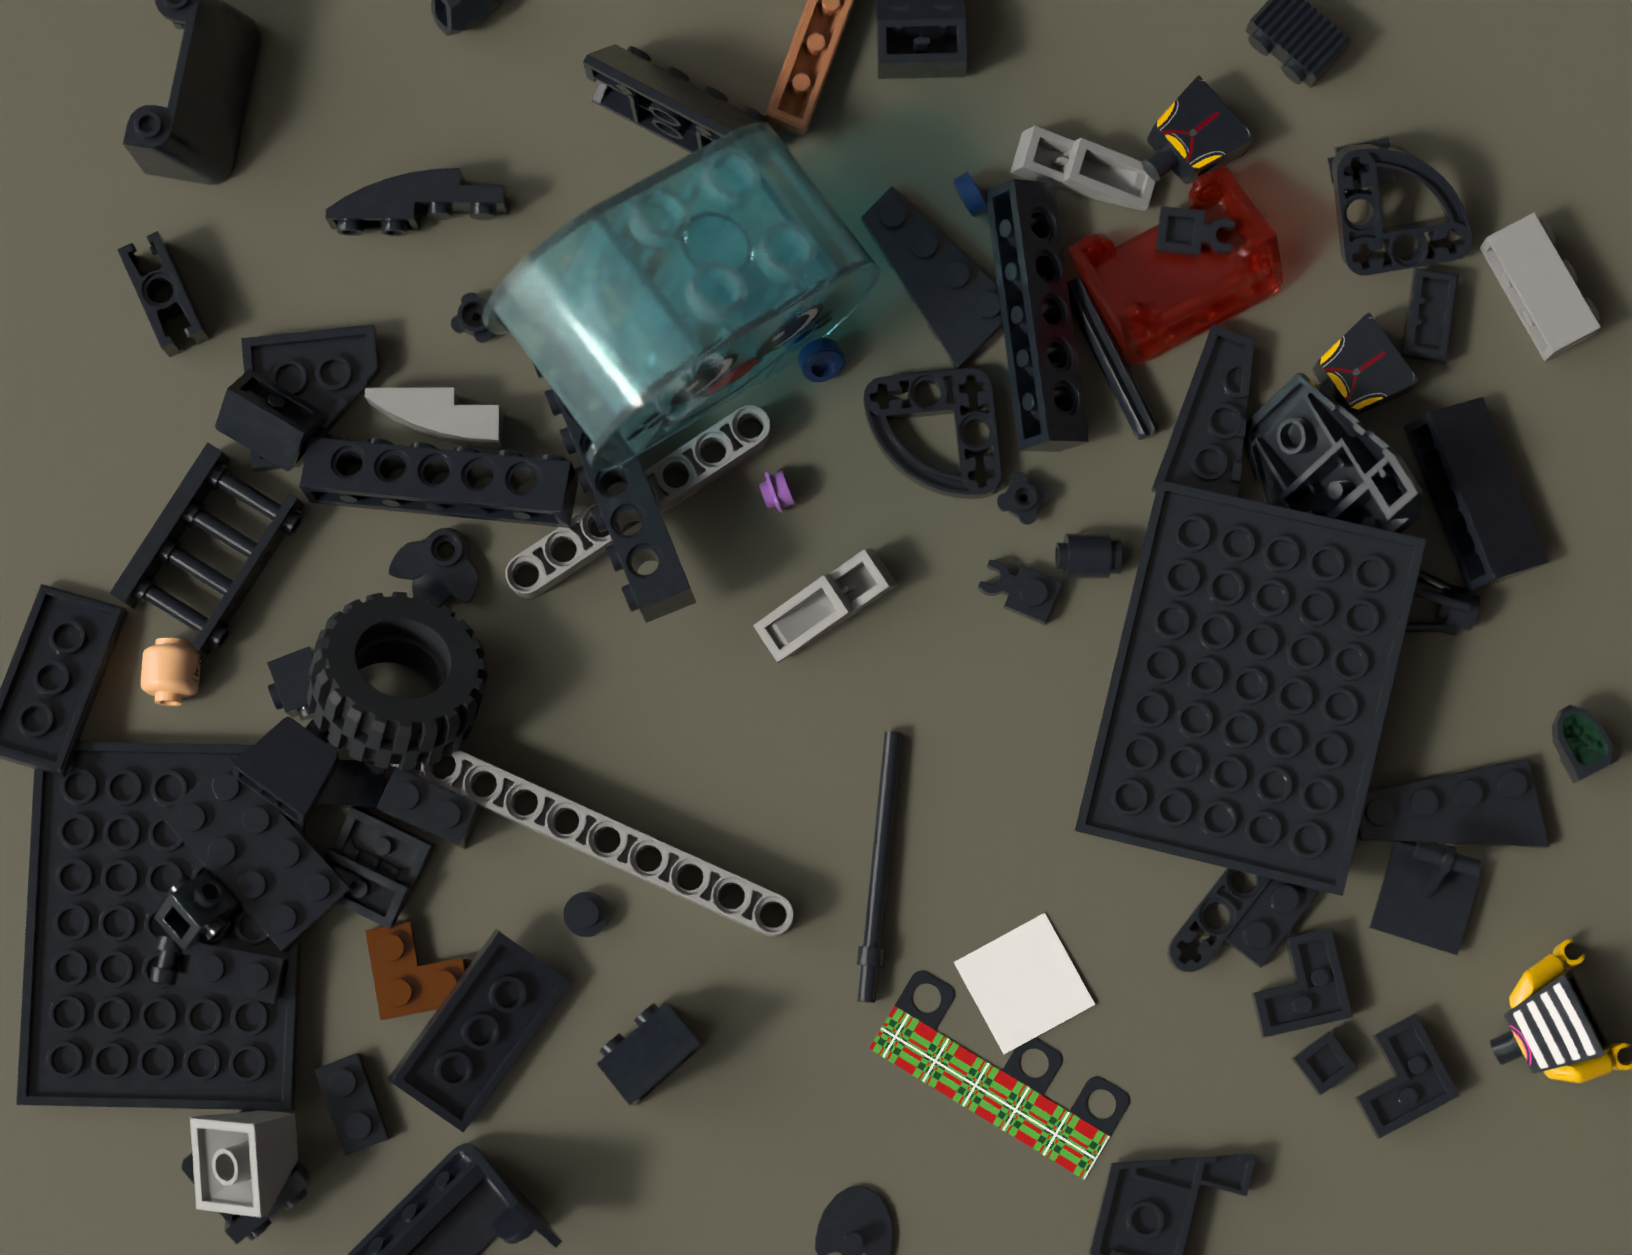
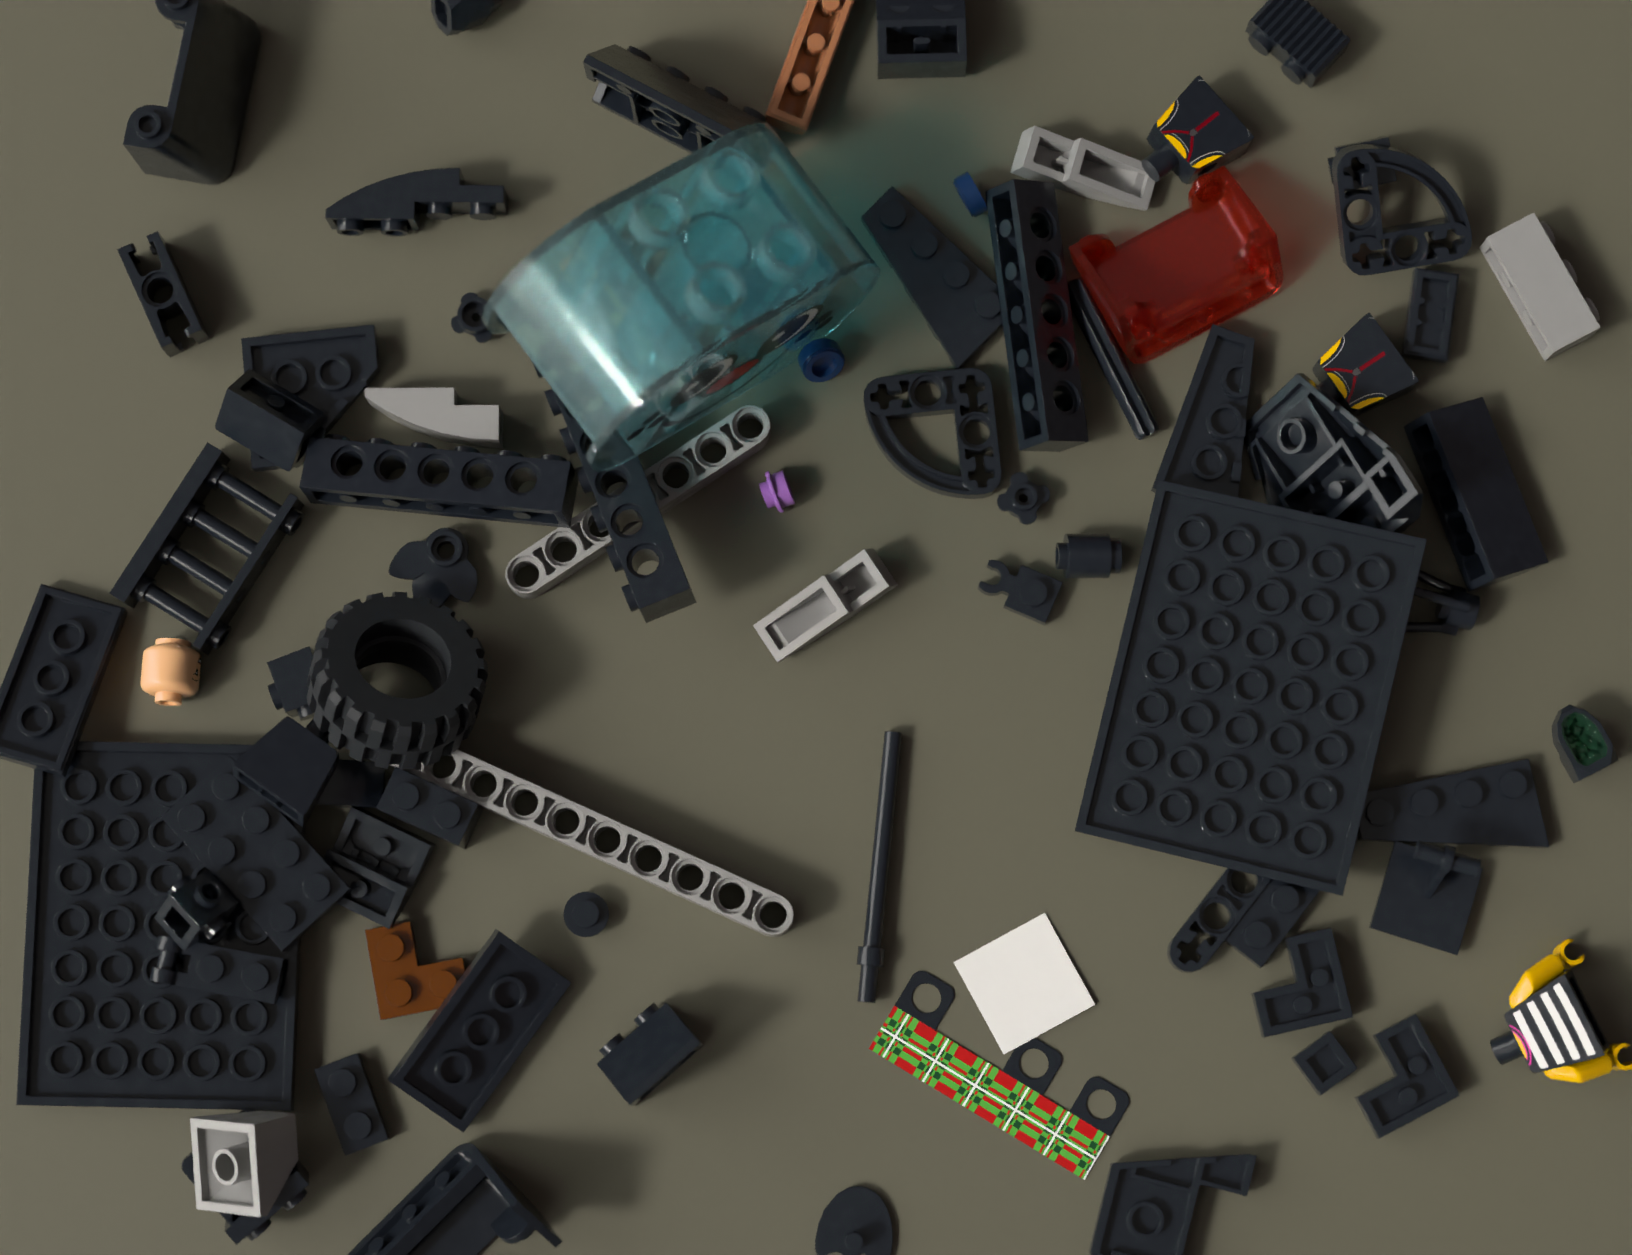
(1184, 231): black plate -> none

